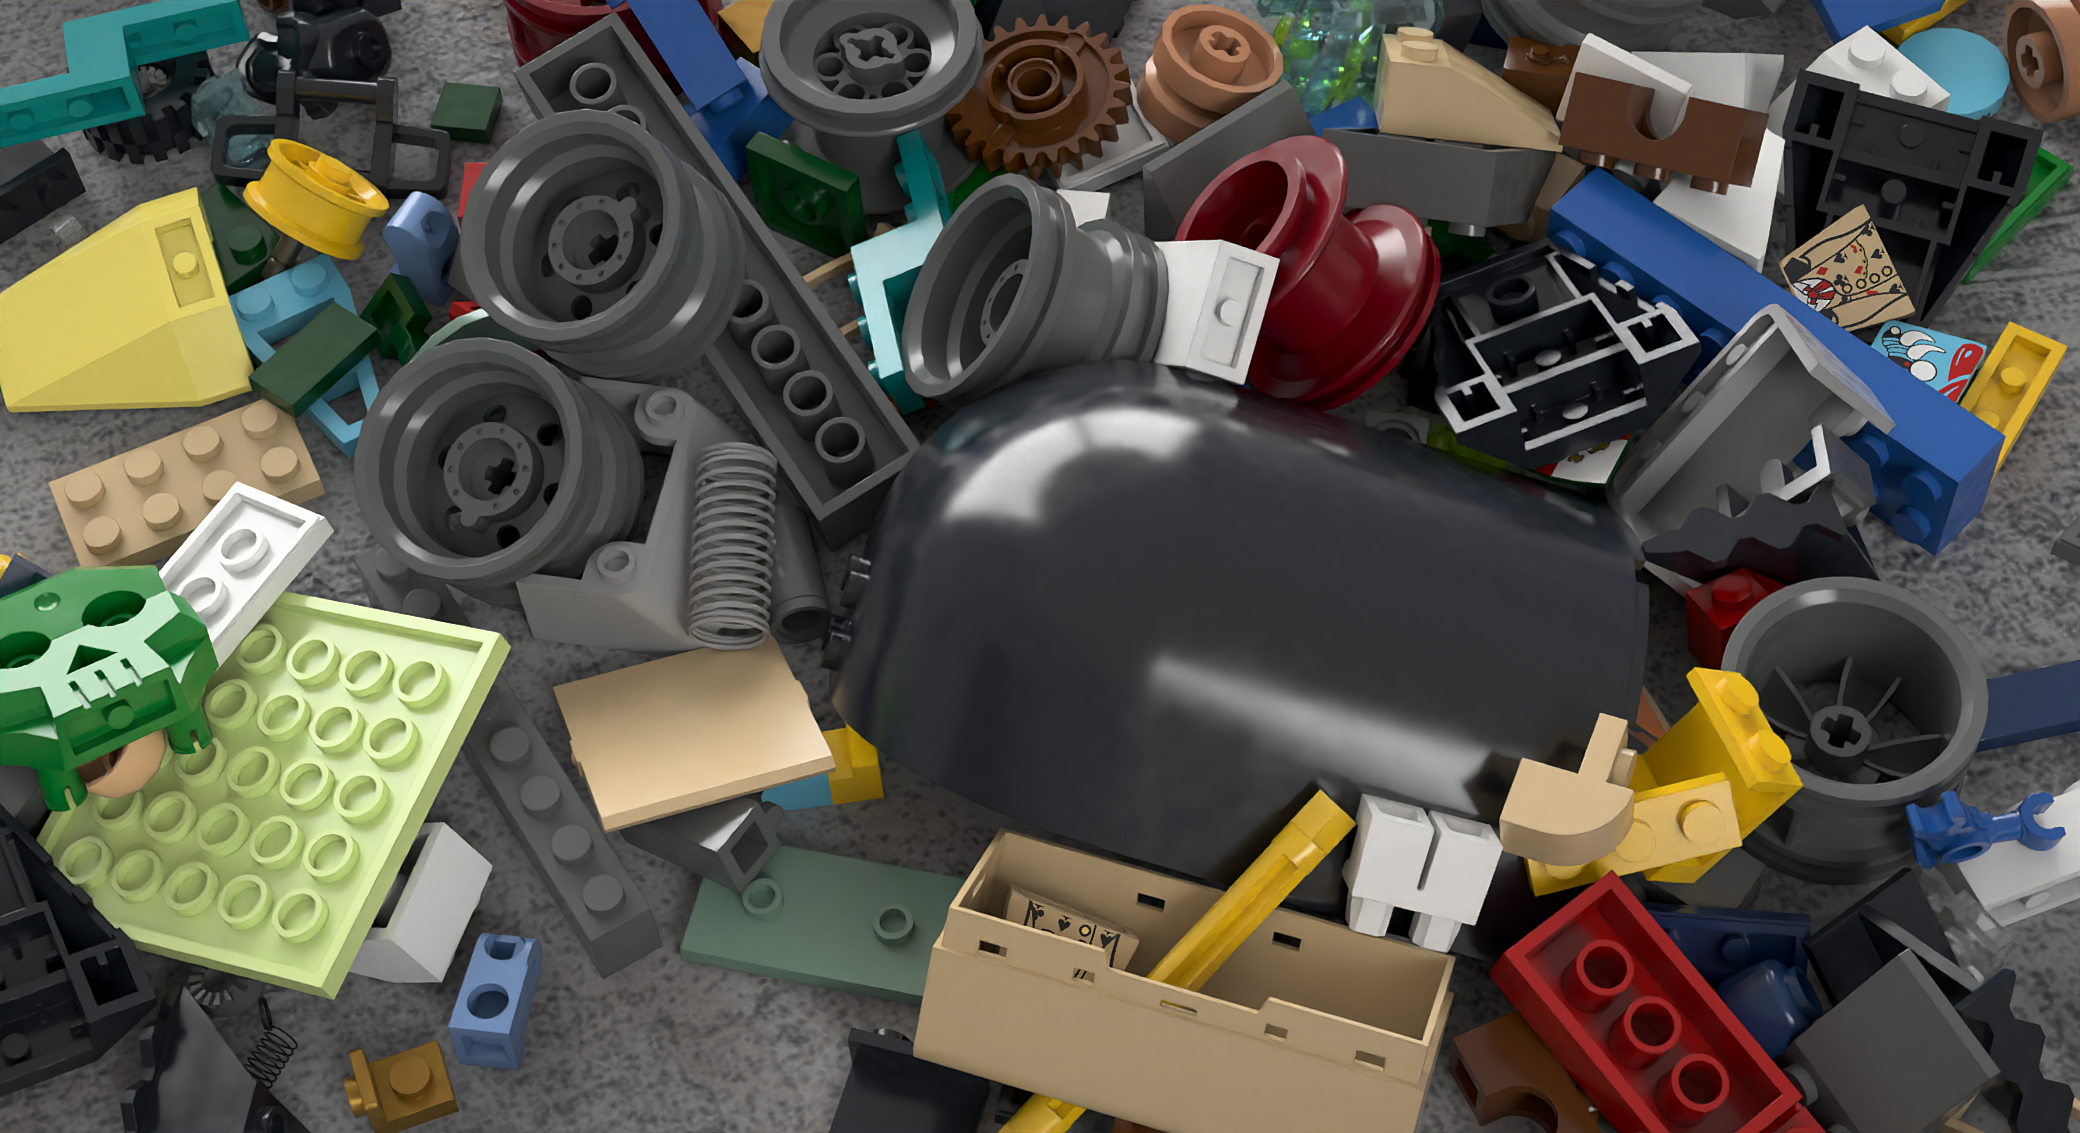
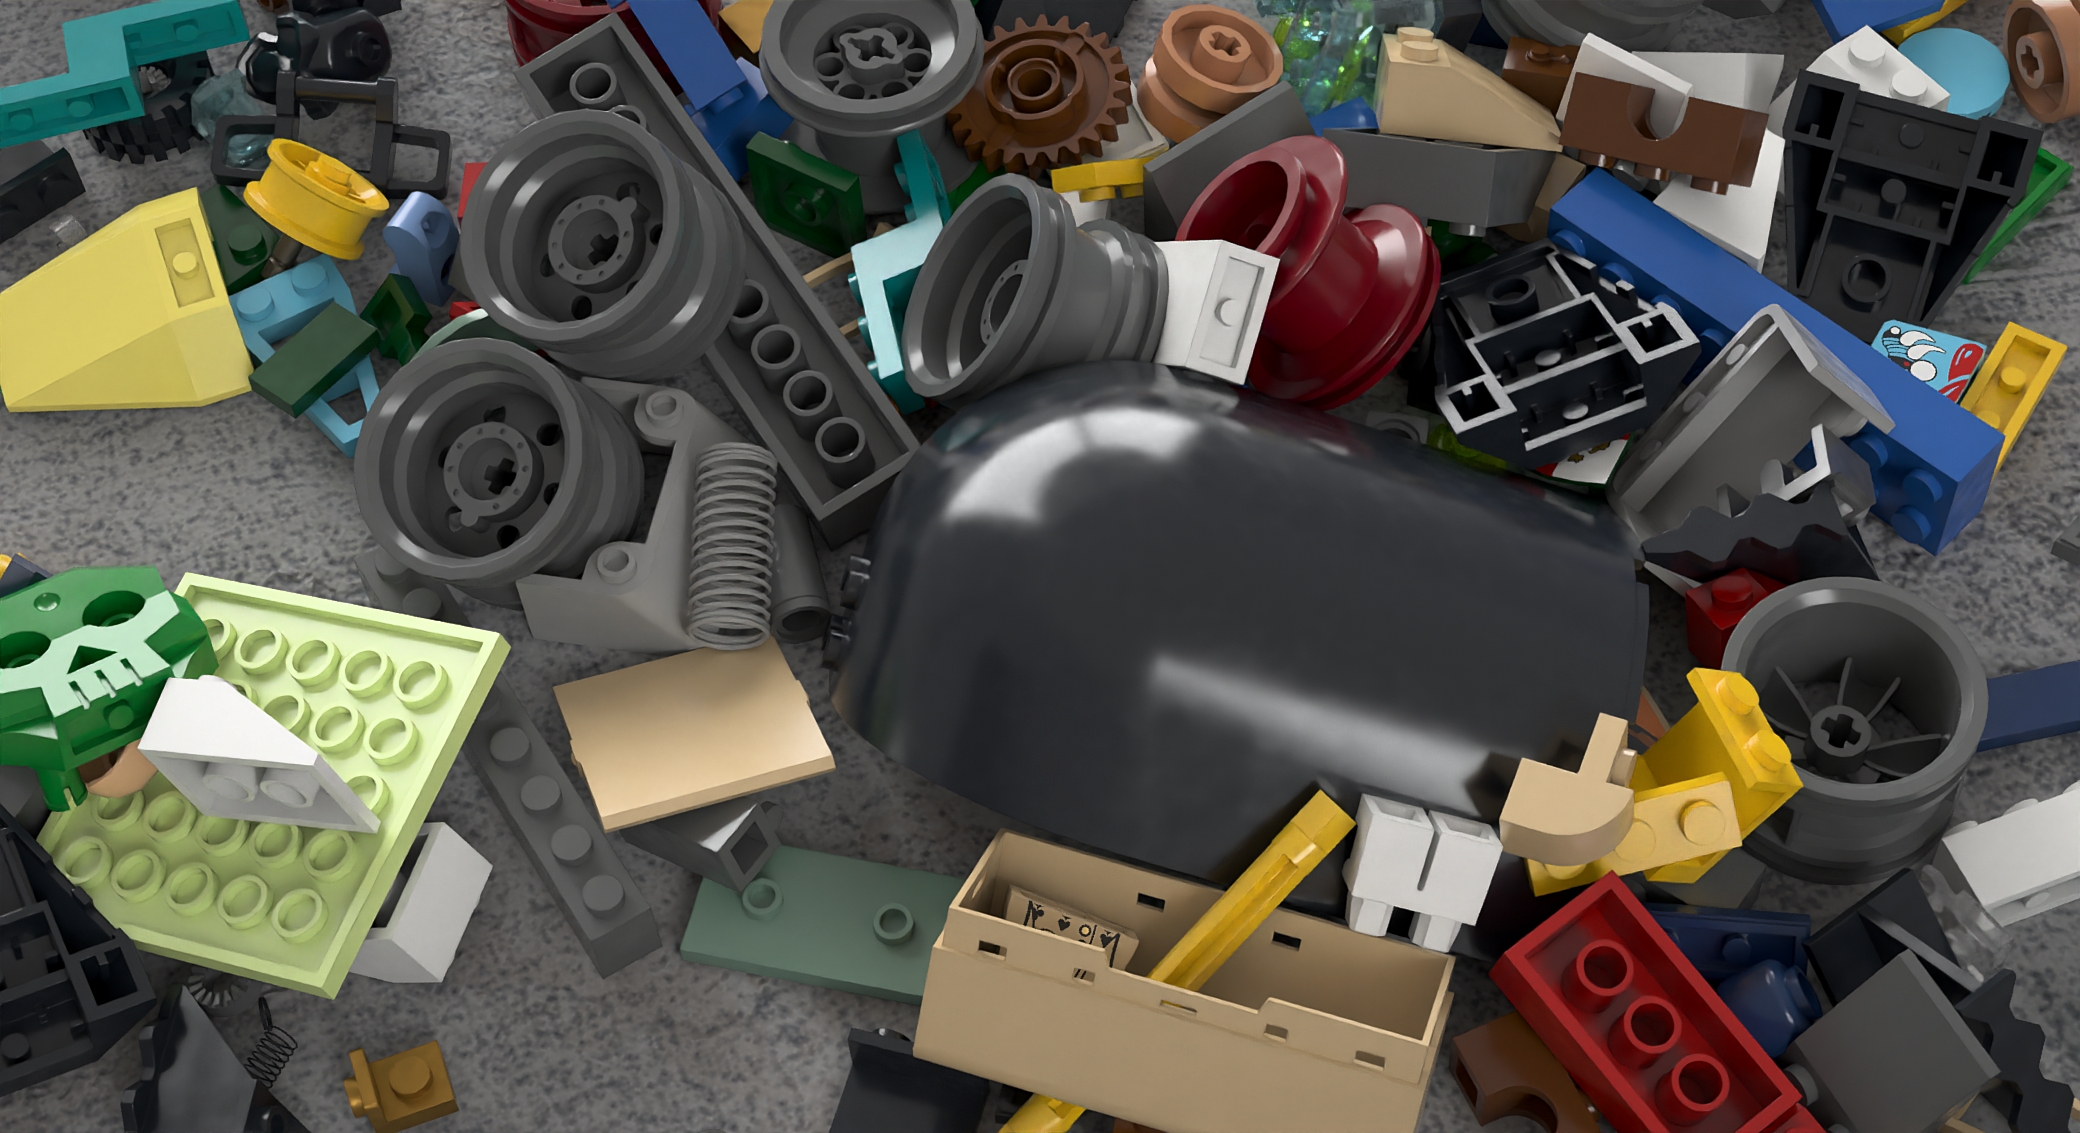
(159, 493): tan plate -> none
(242, 561): white plate -> none
(243, 762): none -> white slope
(467, 111): dark green tile -> none
(496, 1001): medium blue leg -> none
(854, 780): yellow leg -> none
(1099, 179): none -> yellow plate
(1848, 275): tan torso -> none
(1963, 833): blue piece -> none

